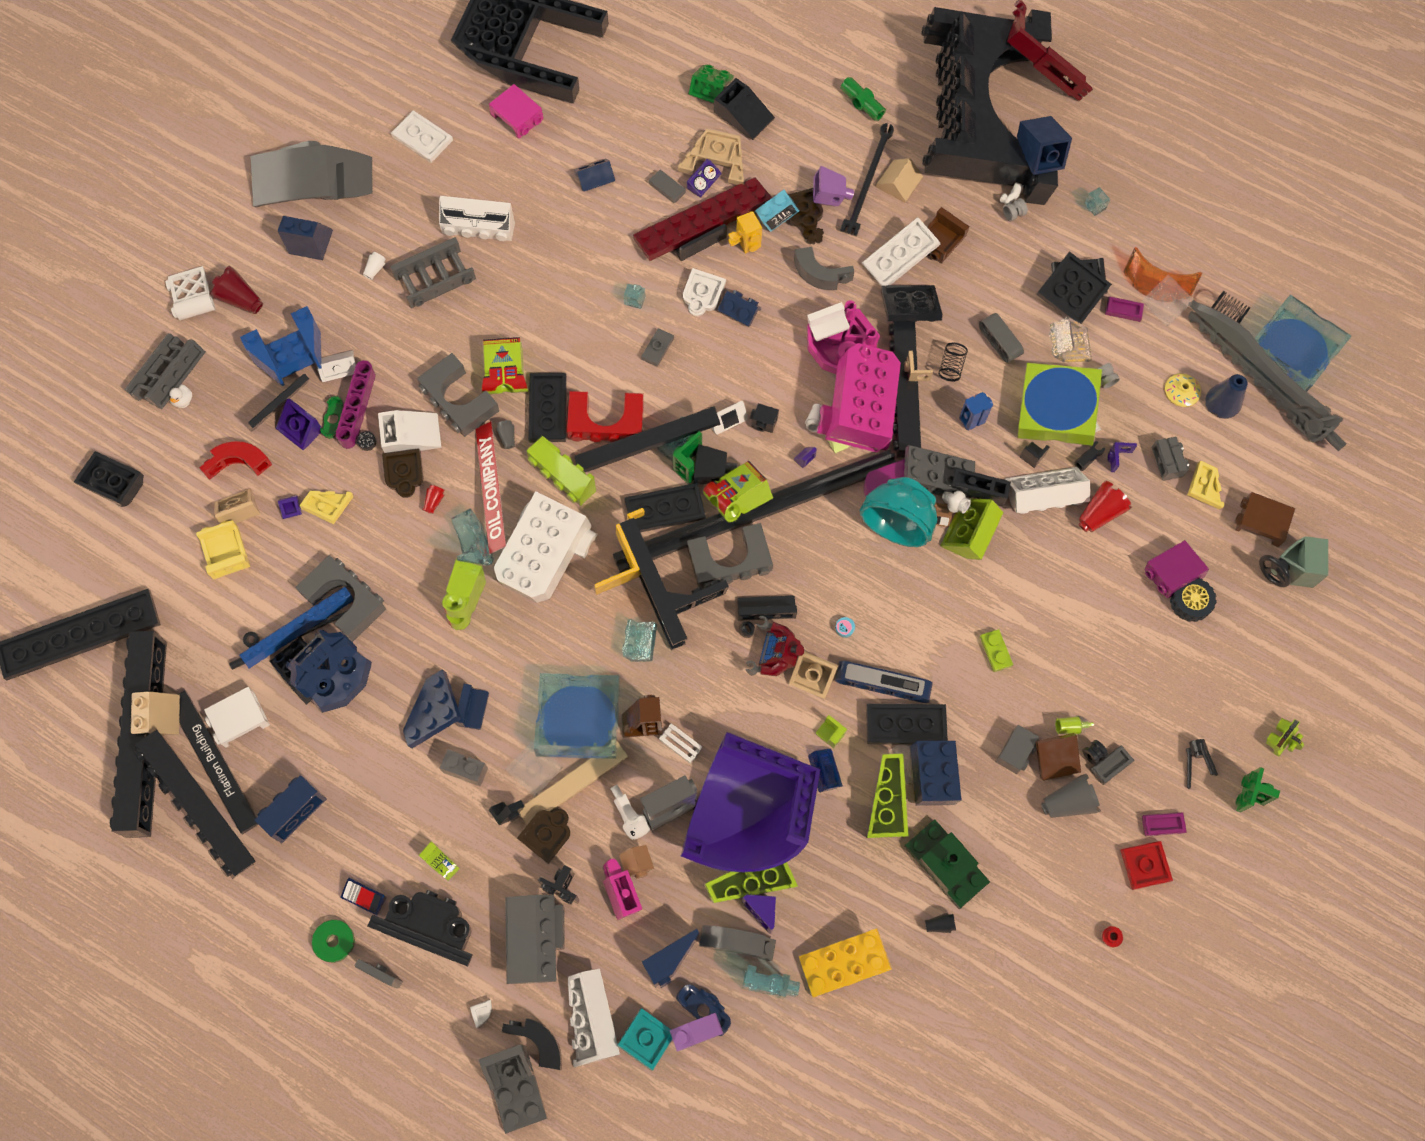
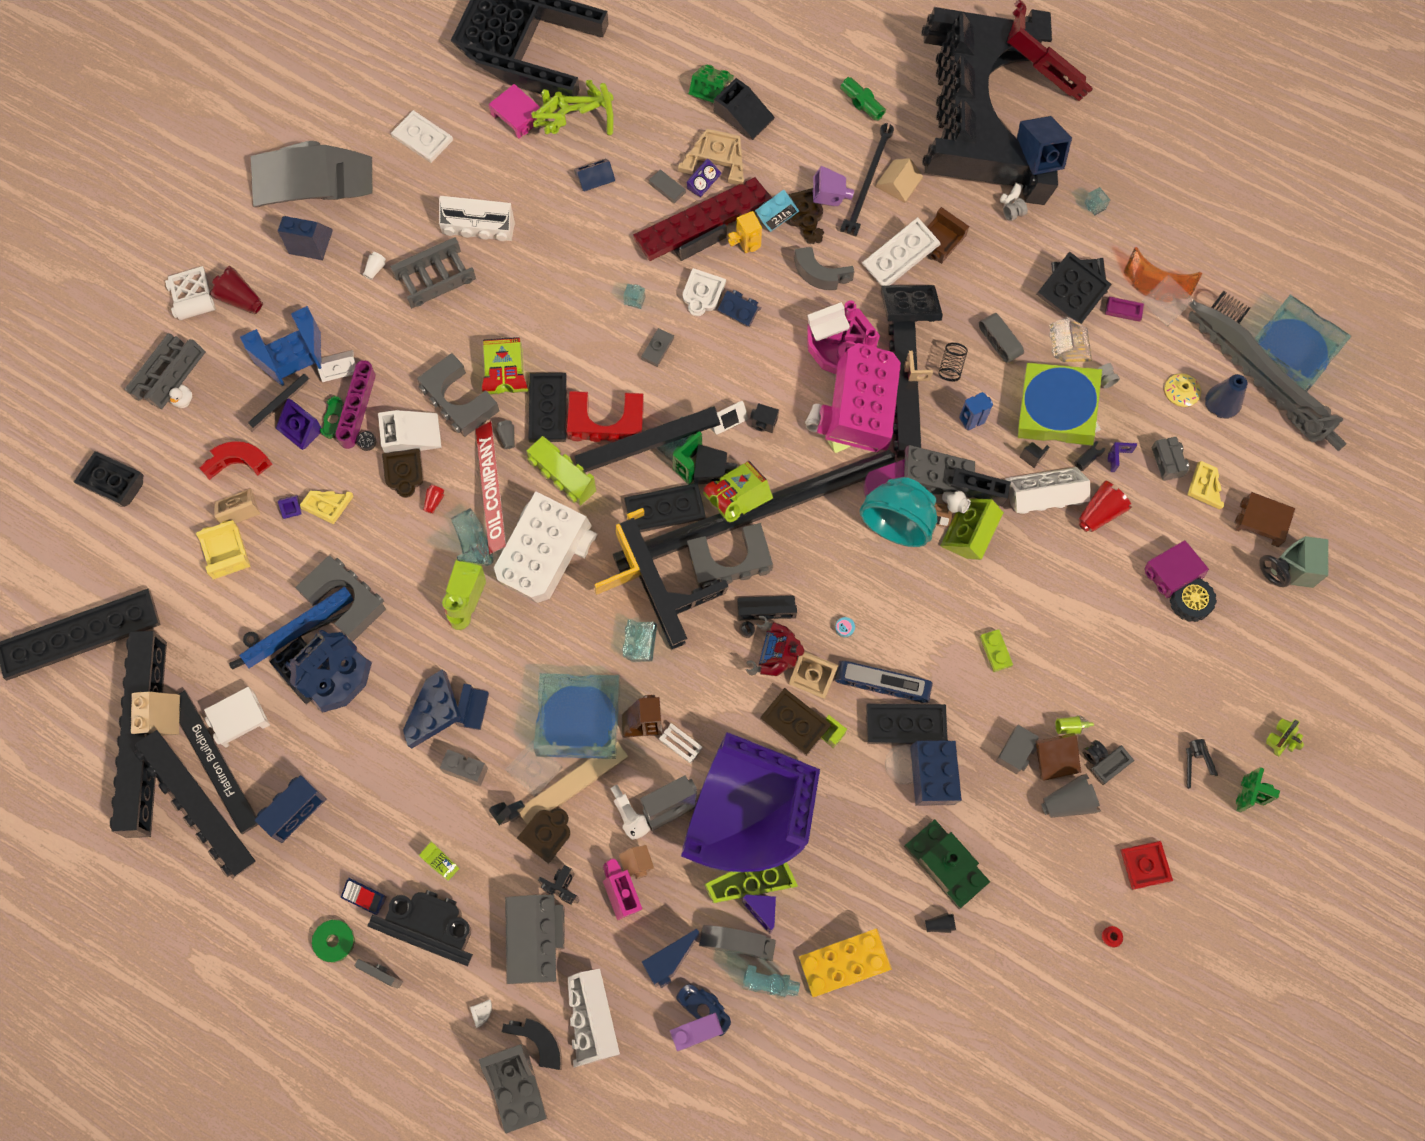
(586, 104): none -> lime piece
(646, 1039): teal plate -> none
(795, 722): none -> dark brown plate
(805, 456): slope -> none
(829, 775): clear blue slope -> none
(889, 804): lime wedge -> none
(1164, 824): magenta tile -> none

